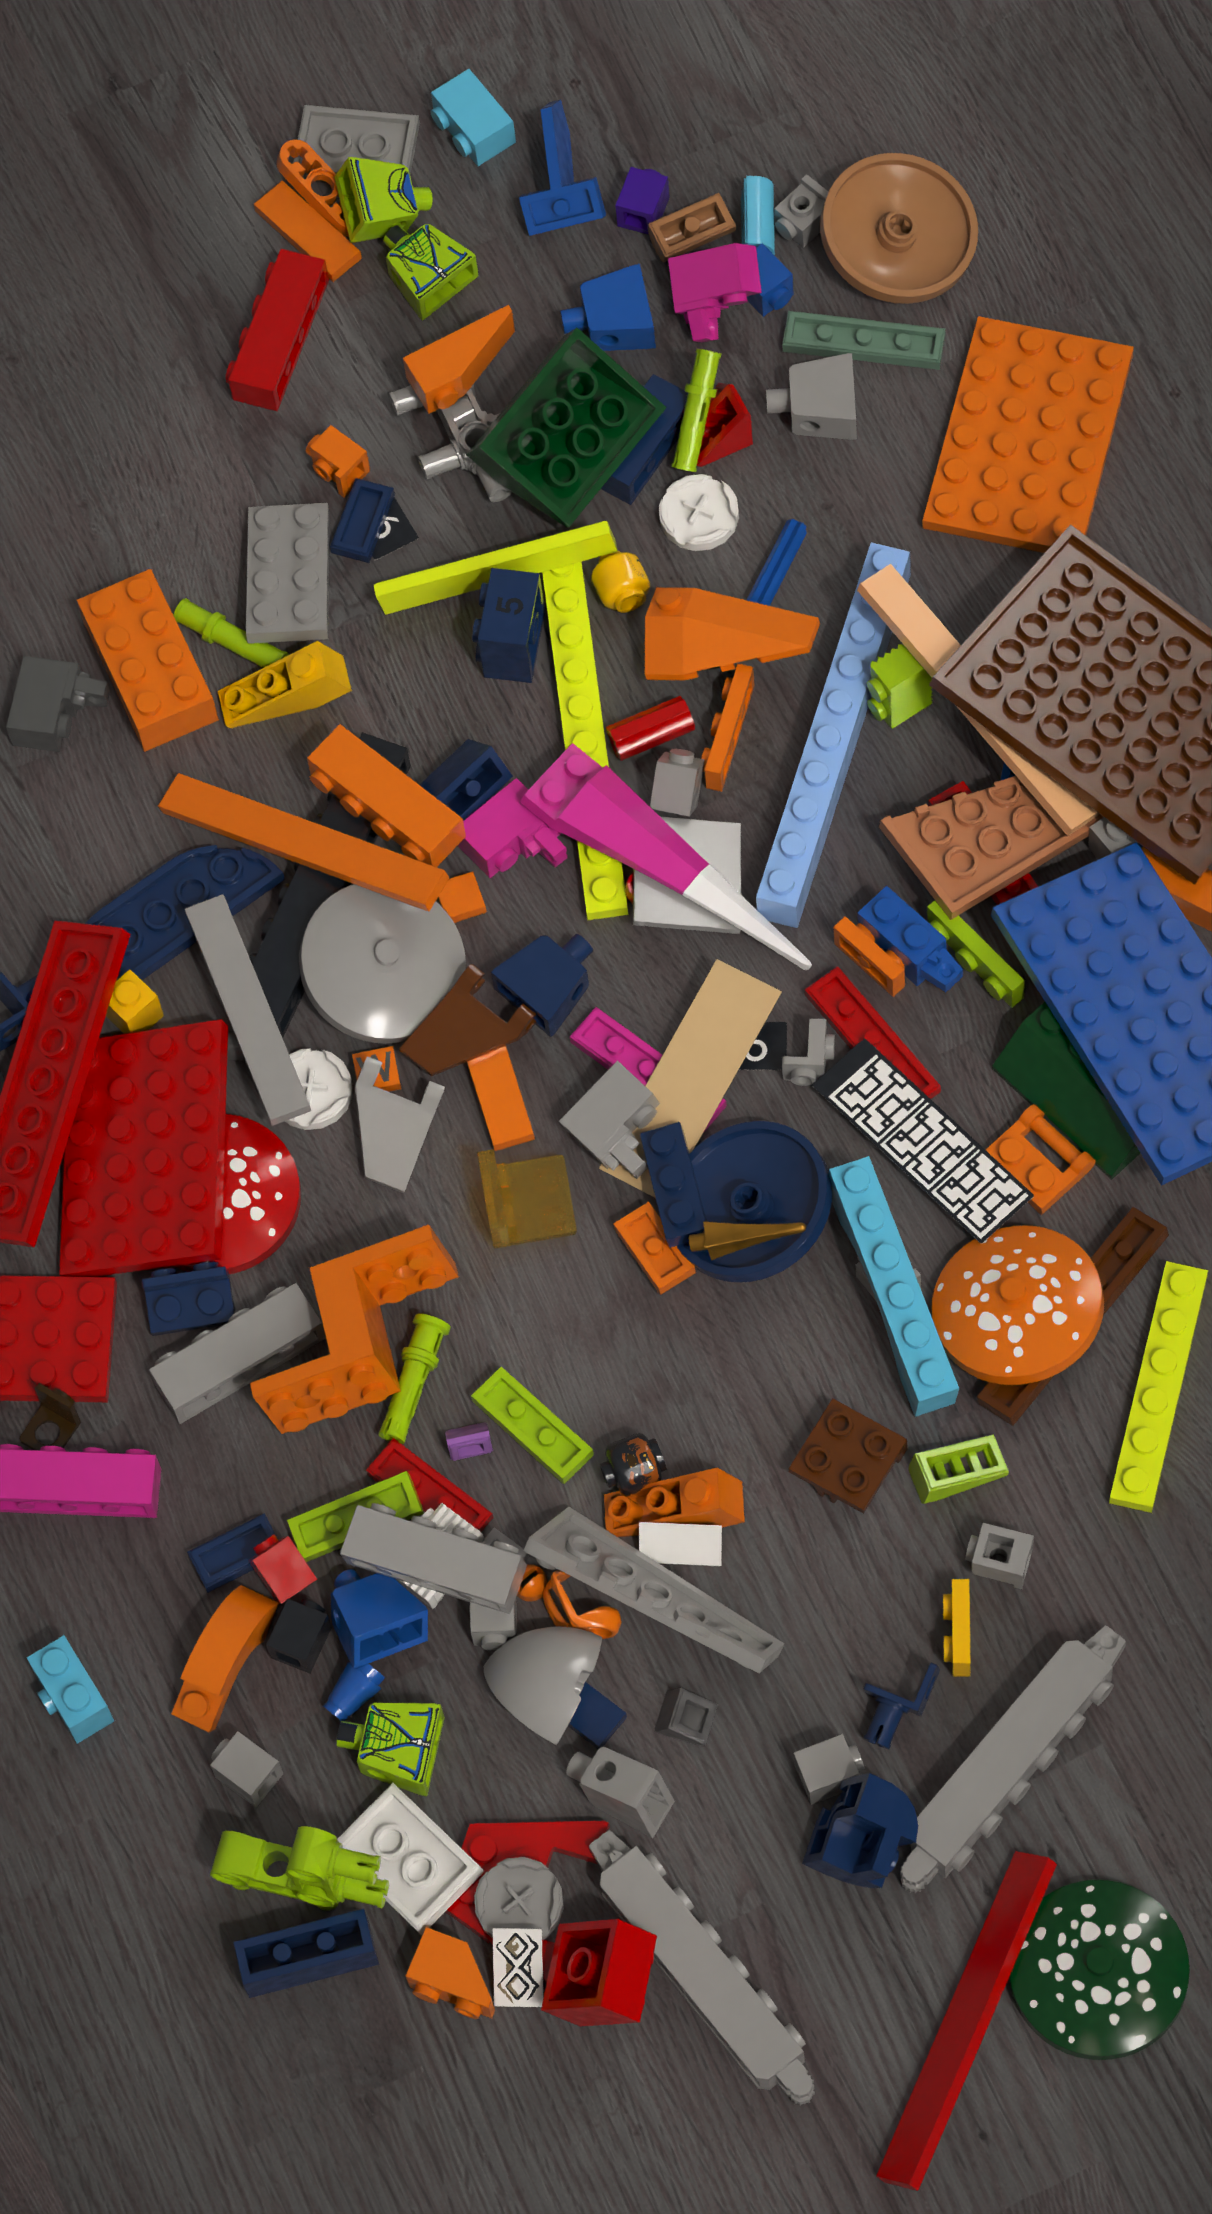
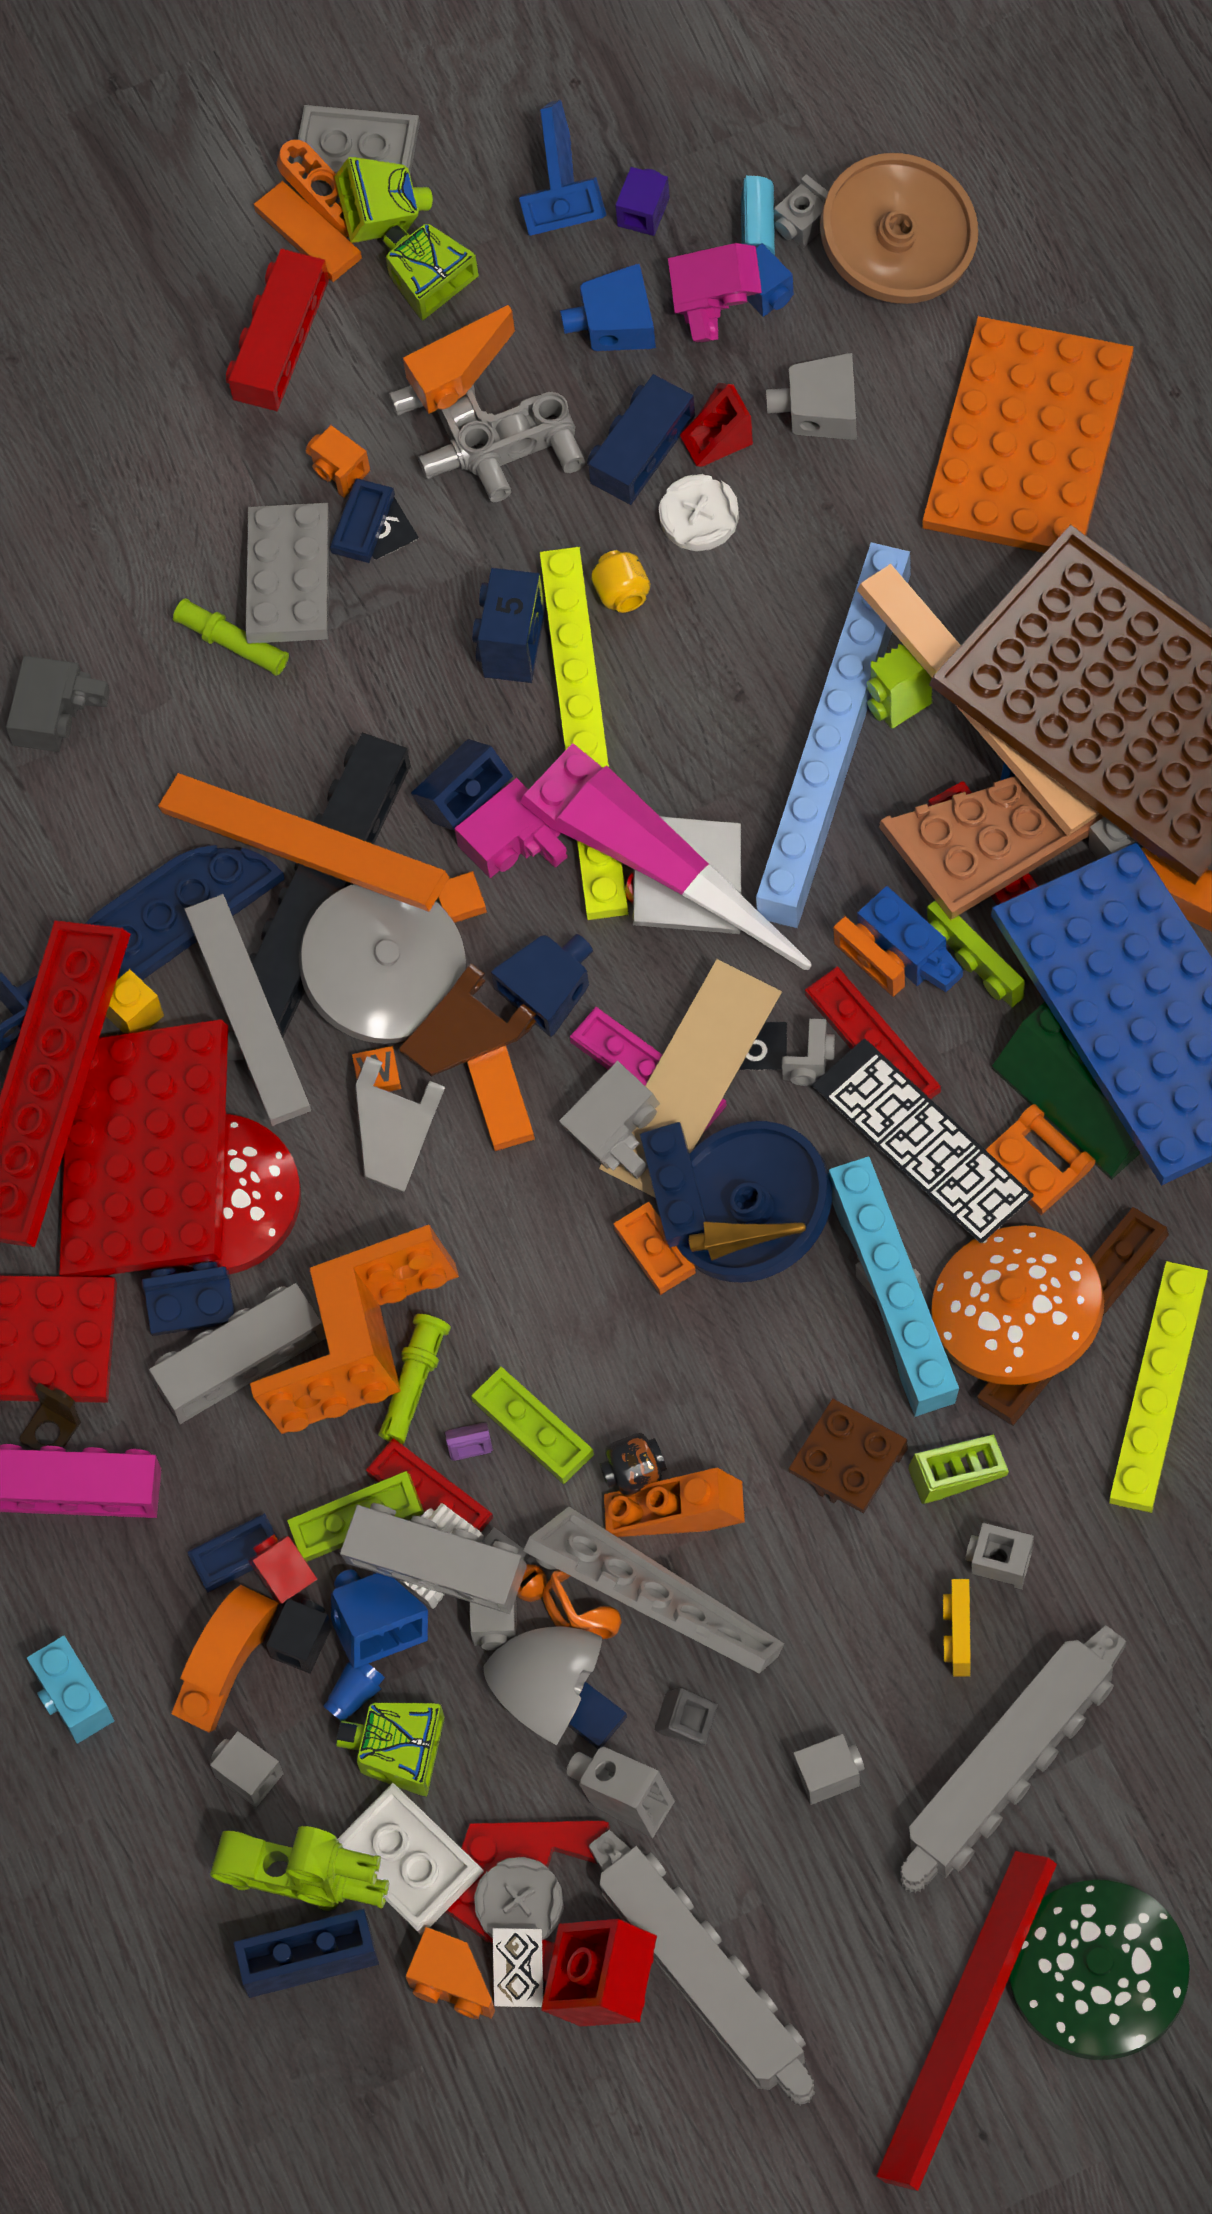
(147, 660): orange brick -> none
(286, 686): yellow slope -> none
(325, 1086): white tile -> none
(385, 797): orange brick -> none
(470, 573): neon yellow tile -> none
(472, 118): medium azure brick -> none
(526, 1199): clear yellow bracket -> none
(567, 429): dark green slope -> none
(650, 728): red axle -> none
(677, 782): light grey brick -> none
(681, 1543): white sticker -> none
(691, 227): medium nougat brick -> none
(696, 409): lime pin -> none
(706, 630): orange wedge -> none
(727, 726): orange plate -> none
(778, 562): blue axle -> none
(862, 1832): dark blue brick -> none
(864, 339): sand green tile -> none
(892, 1708): dark blue bracket -> none

